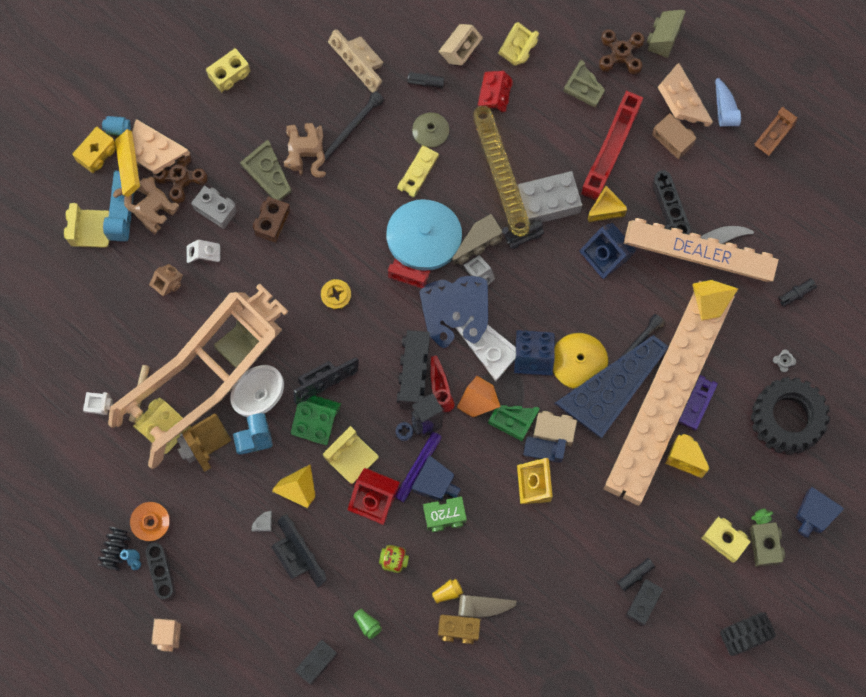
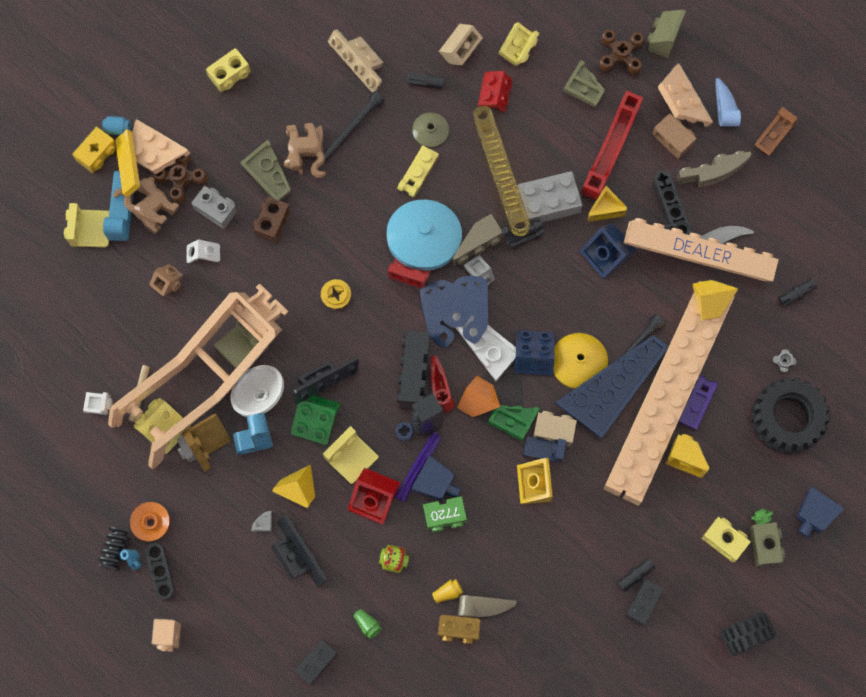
(720, 169): none -> dark tan slope

